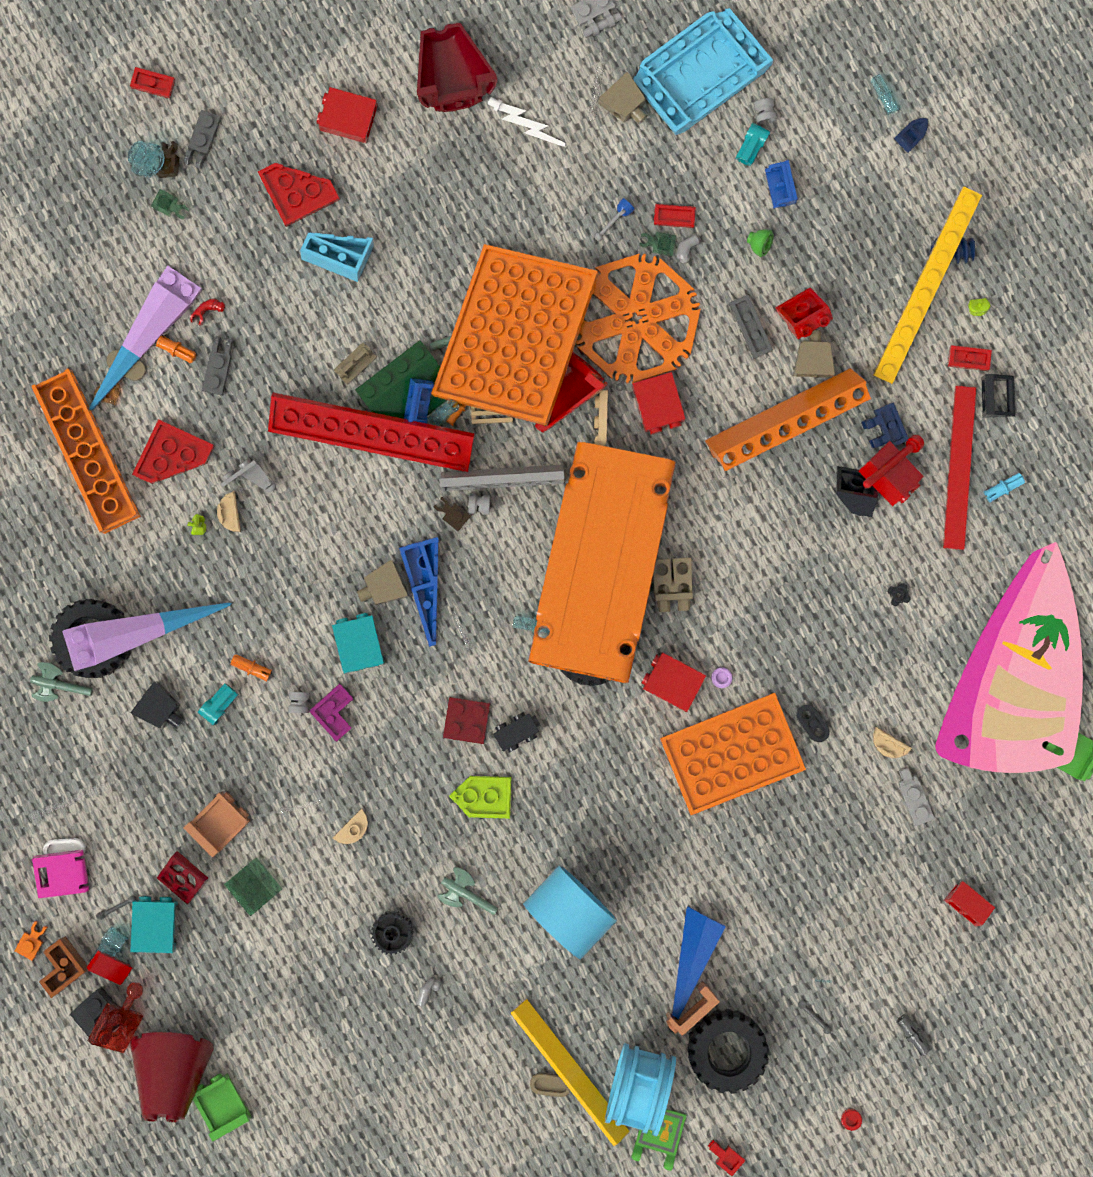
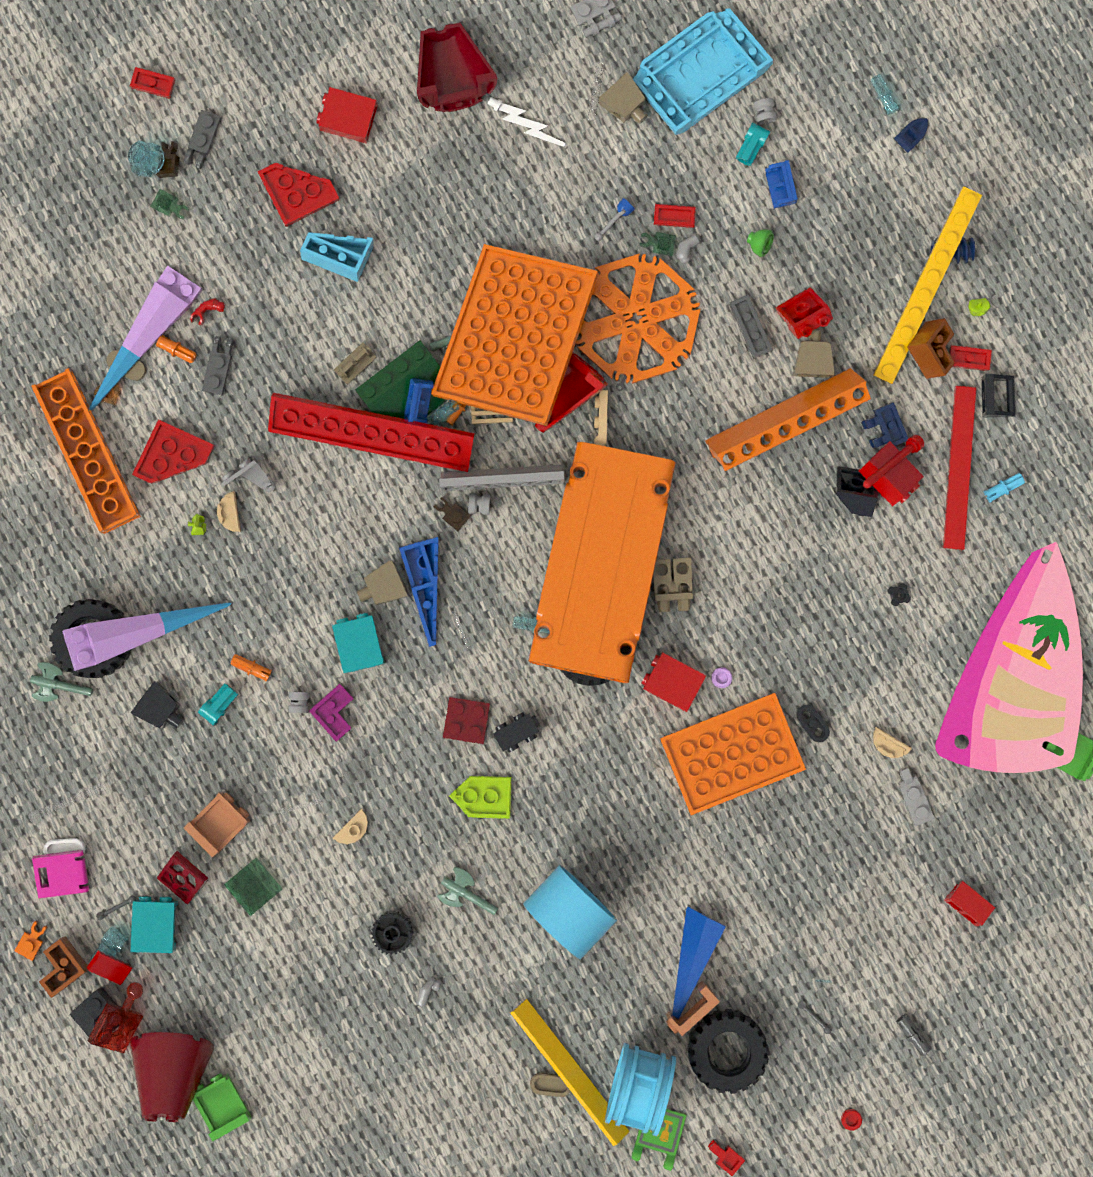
(658, 403): red brick -> none
(930, 349): none -> dark orange brick

